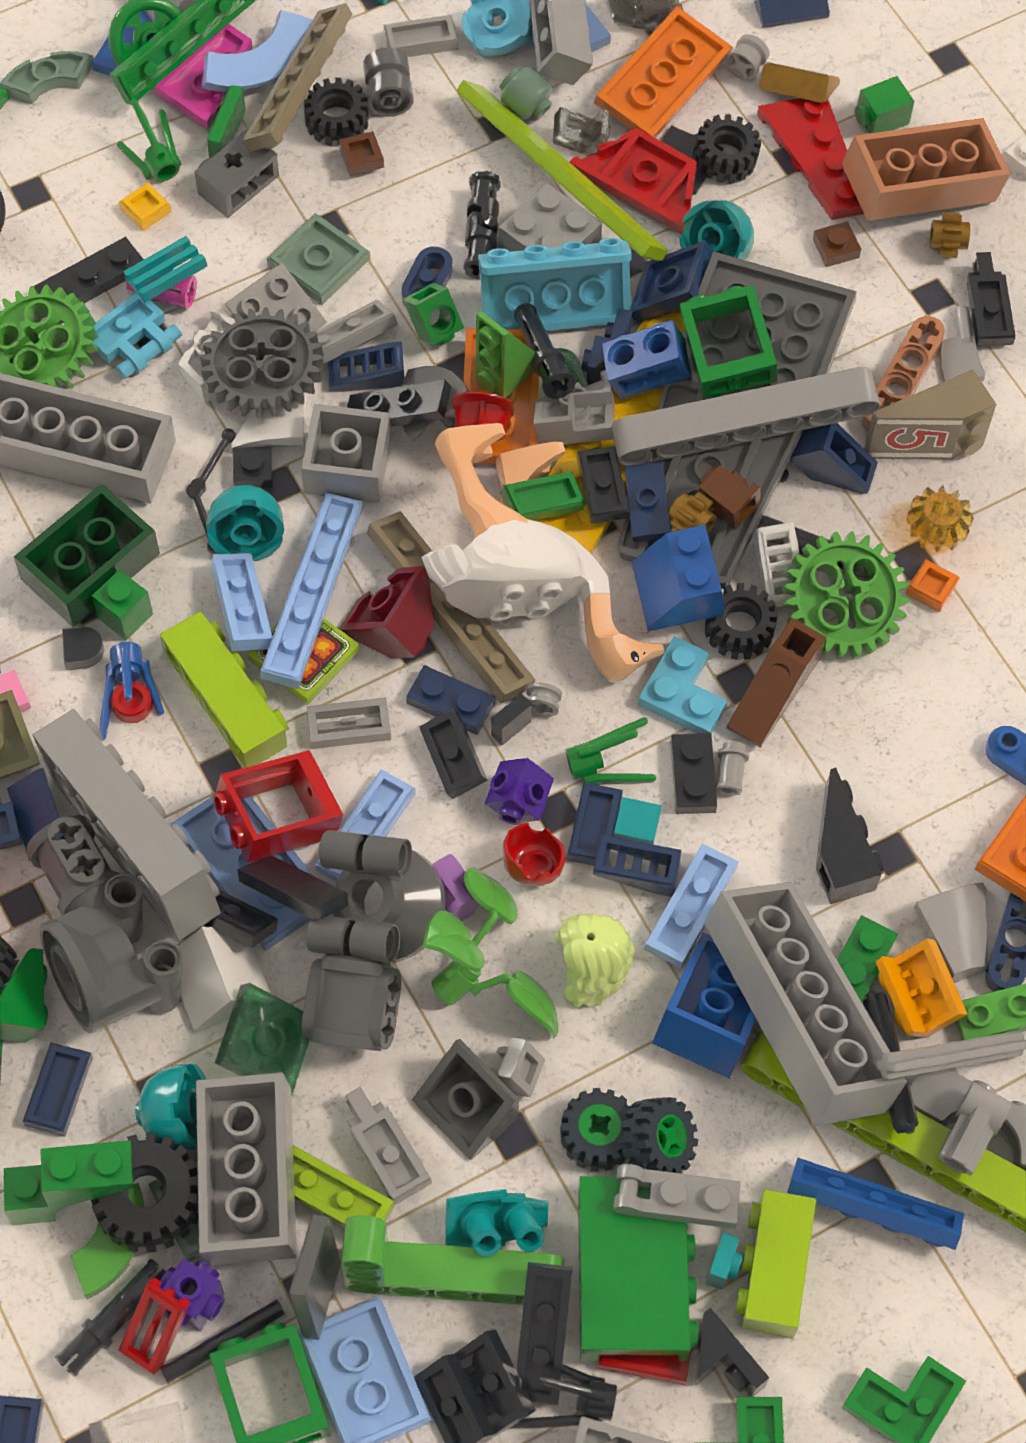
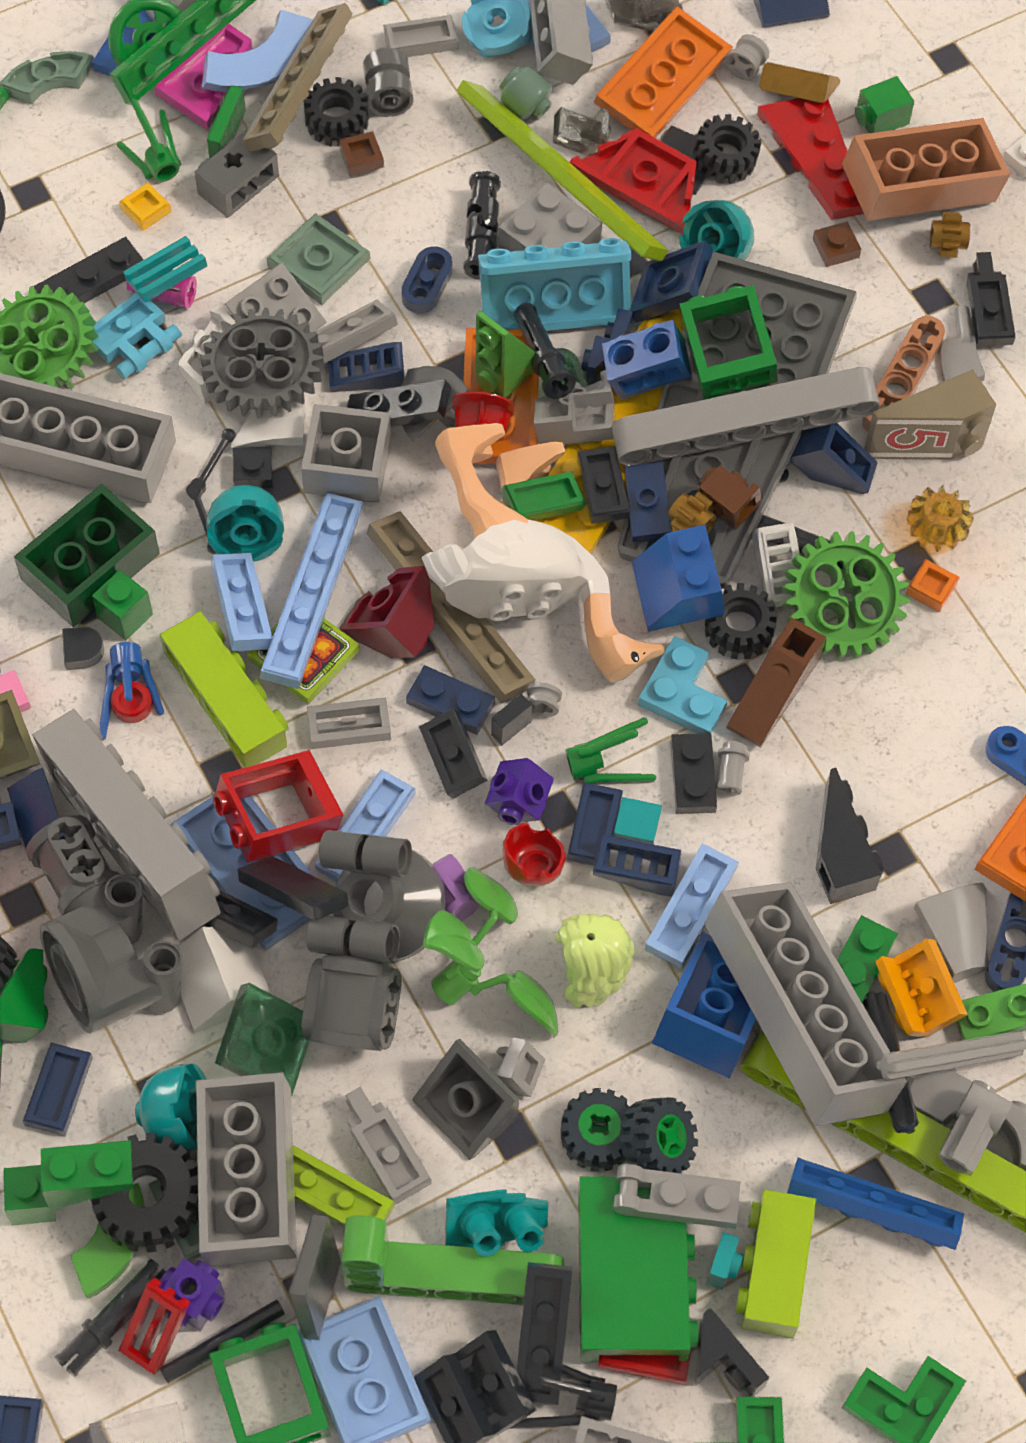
(421, 306): green brick -> none

